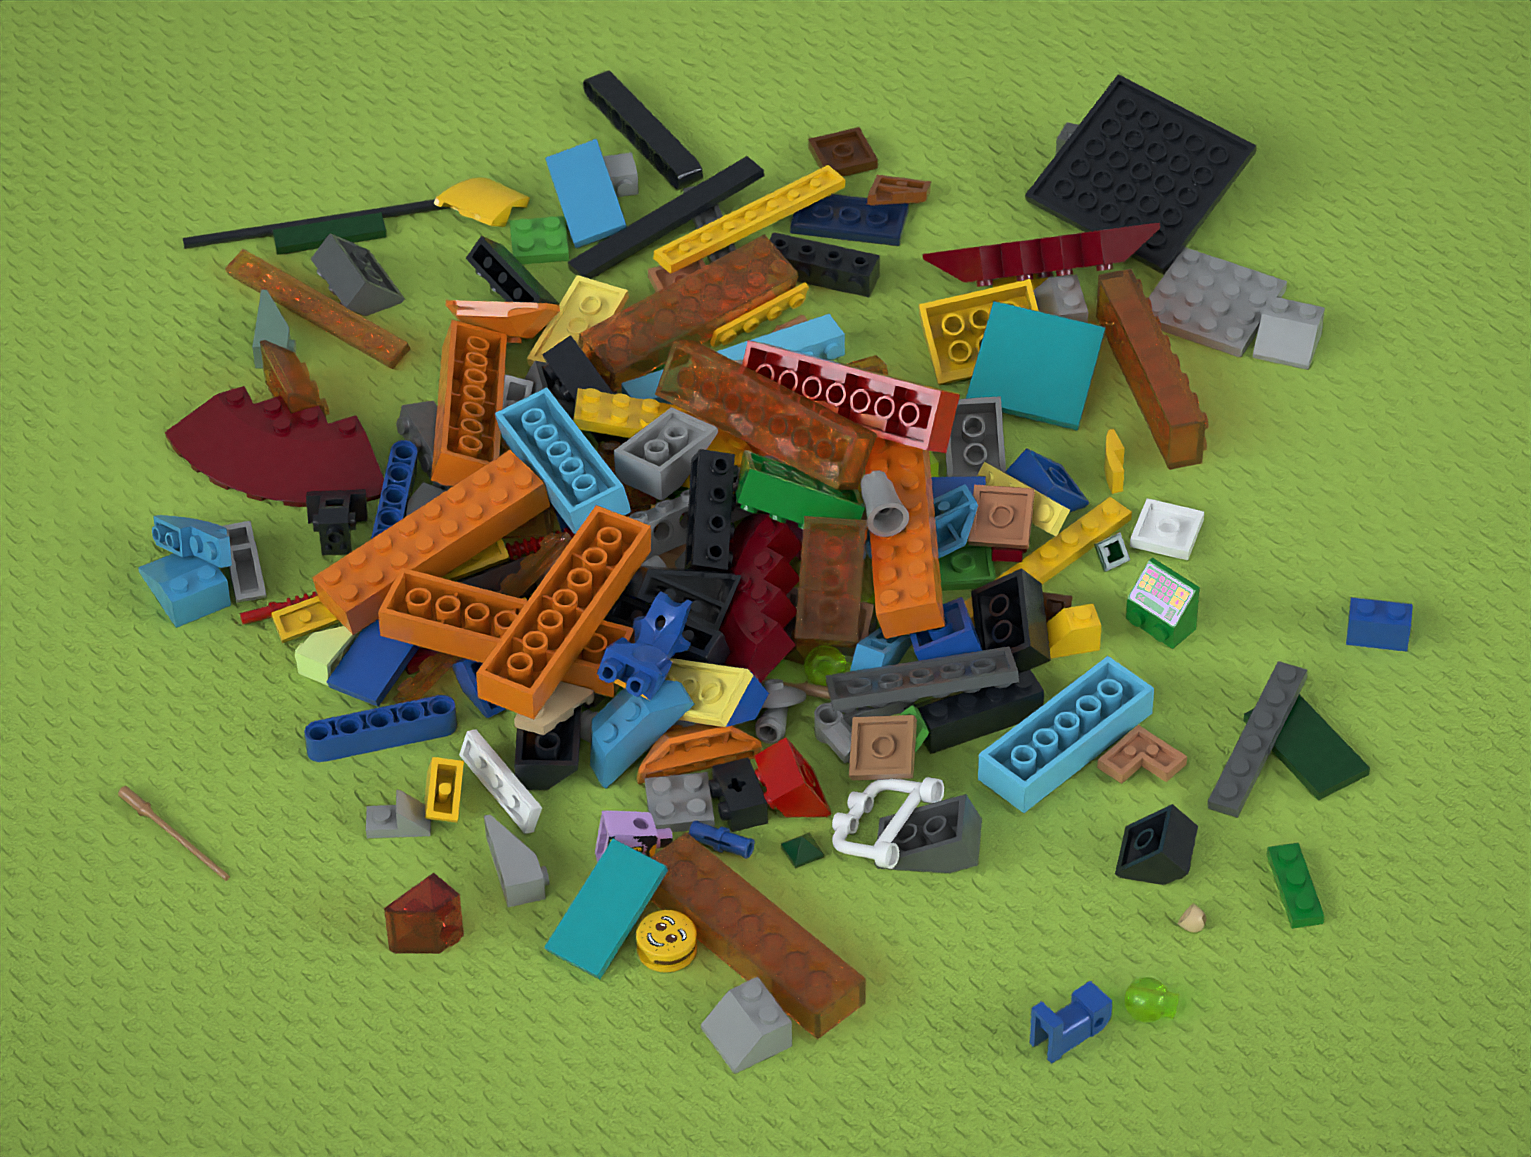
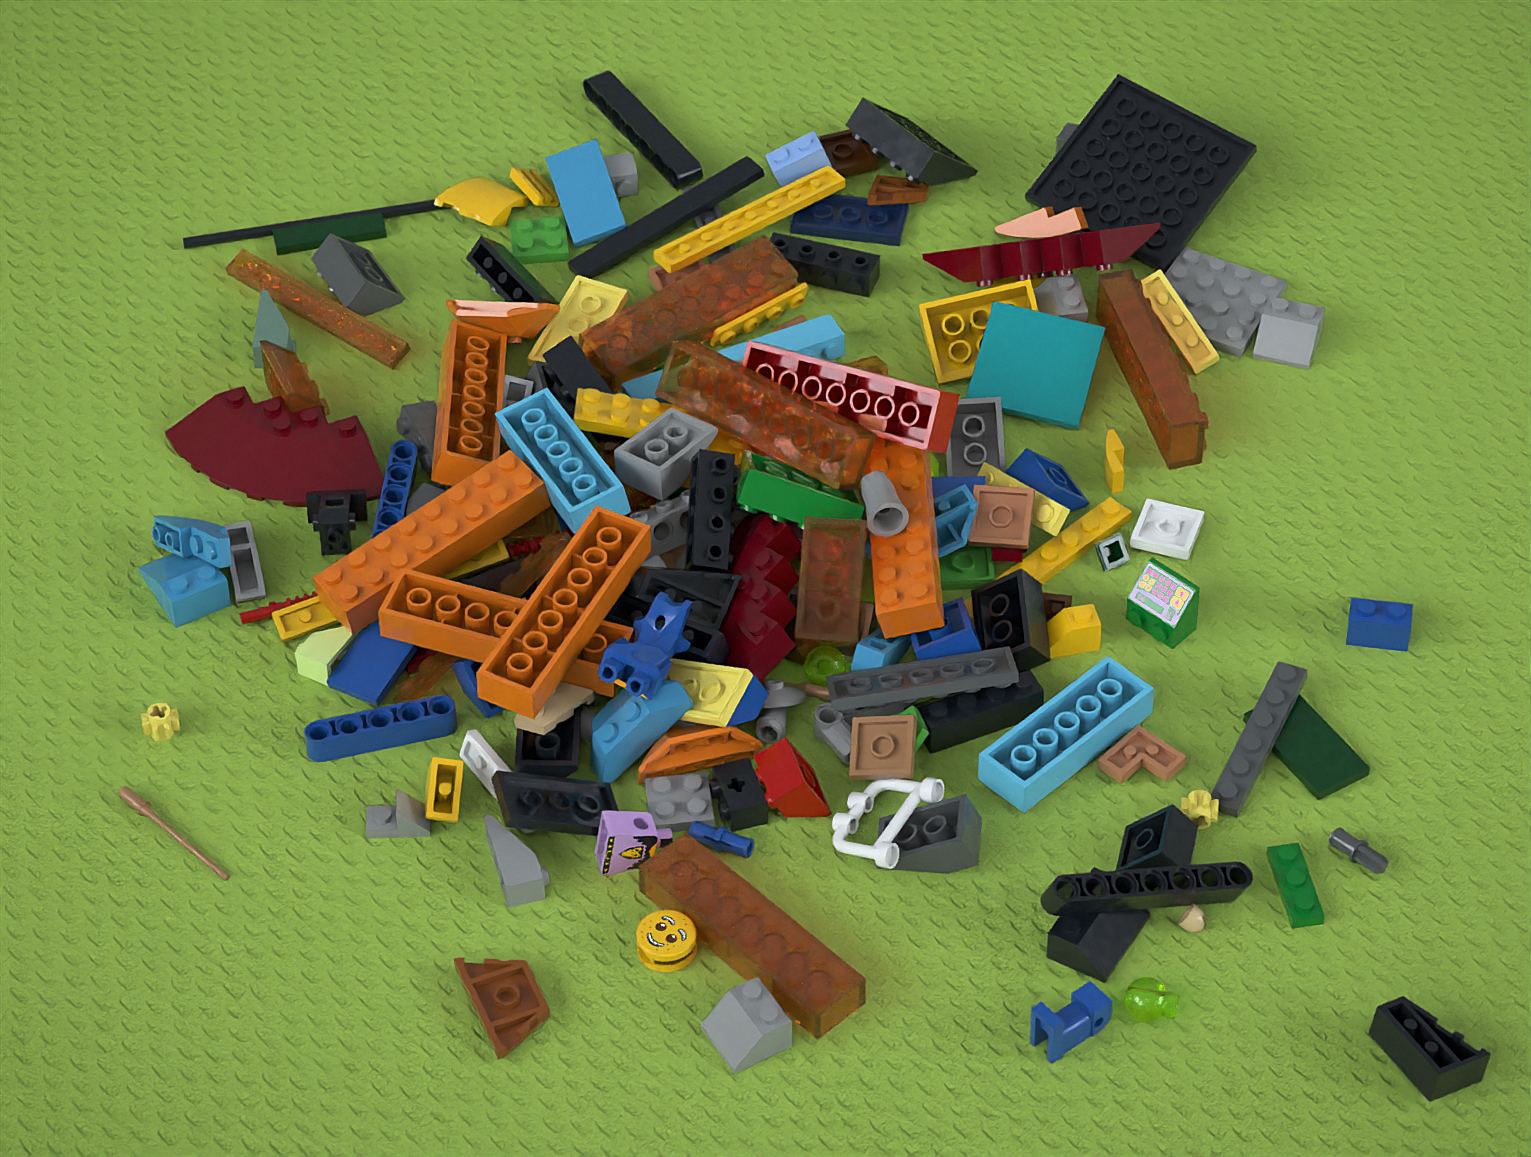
(160, 721): none -> light yellow gear
(424, 918): clear red slope -> none
(504, 1000): none -> dark orange wing
(534, 187): none -> yellow tile
(552, 802): none -> black plate
(606, 908): teal tile -> none
(798, 159): none -> light blue slope
(802, 850): dark green slope -> none
(906, 145): none -> black slope
(1045, 223): none -> slope
(1094, 940): none -> black slope
(1146, 888): none -> black beam
(1179, 322): none -> light yellow plate
(1200, 808): none -> light yellow gear
(1358, 851): none -> dark grey axle
(1425, 1051): none -> black wedge

